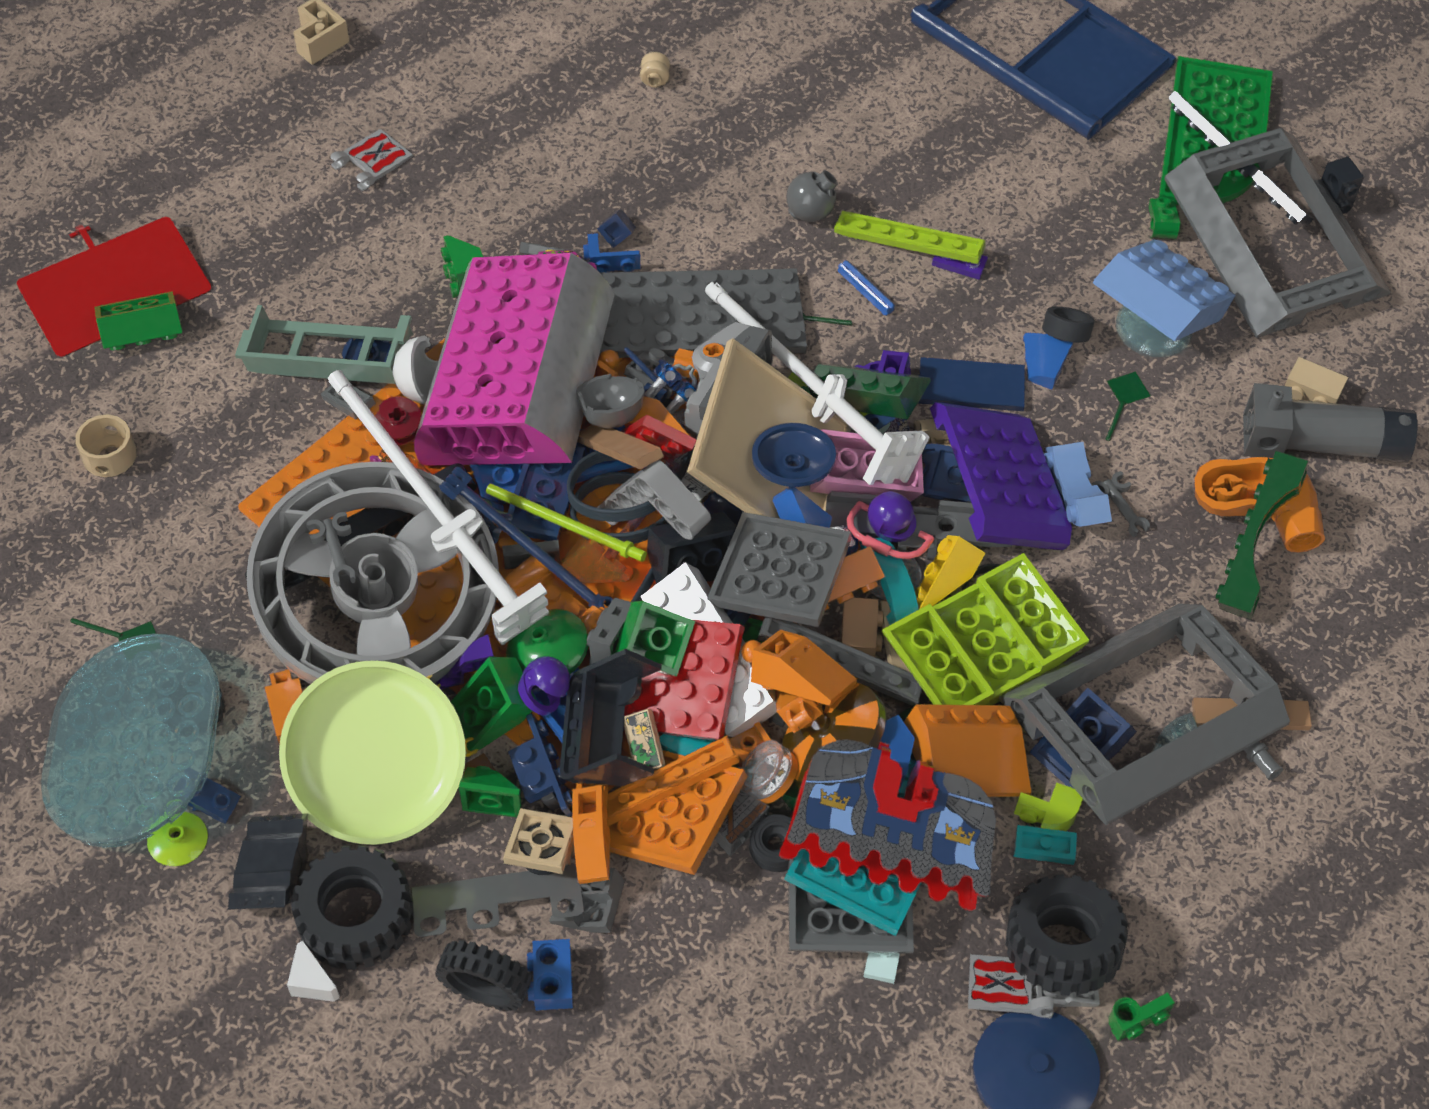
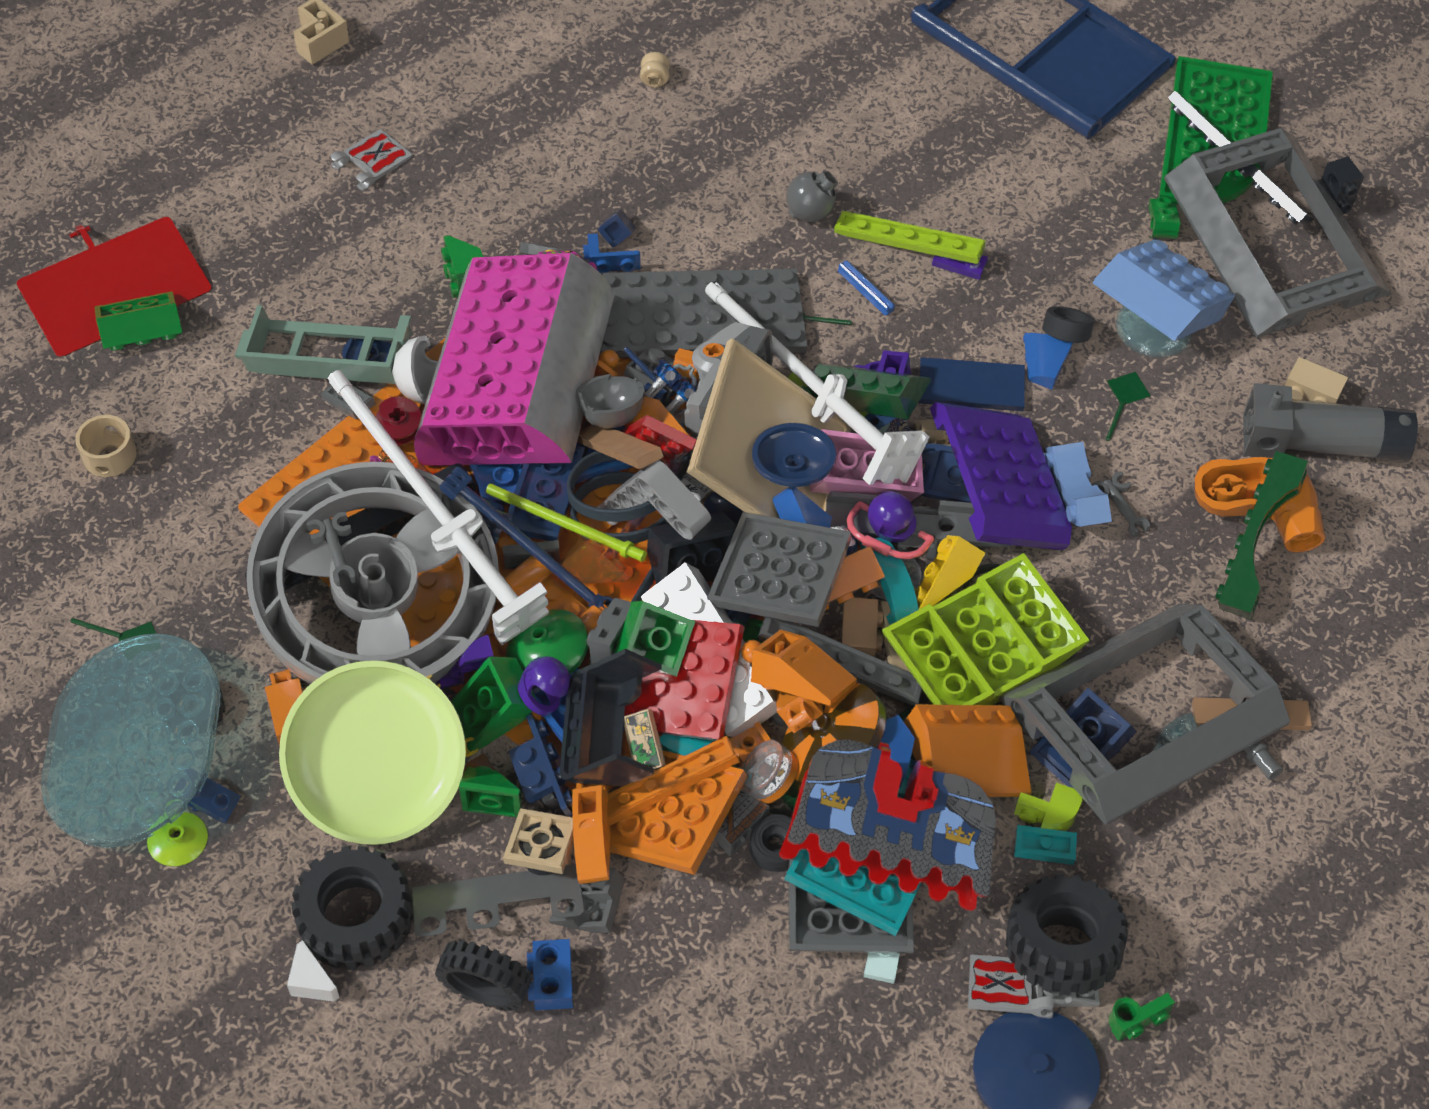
(270, 862): black slope -> none

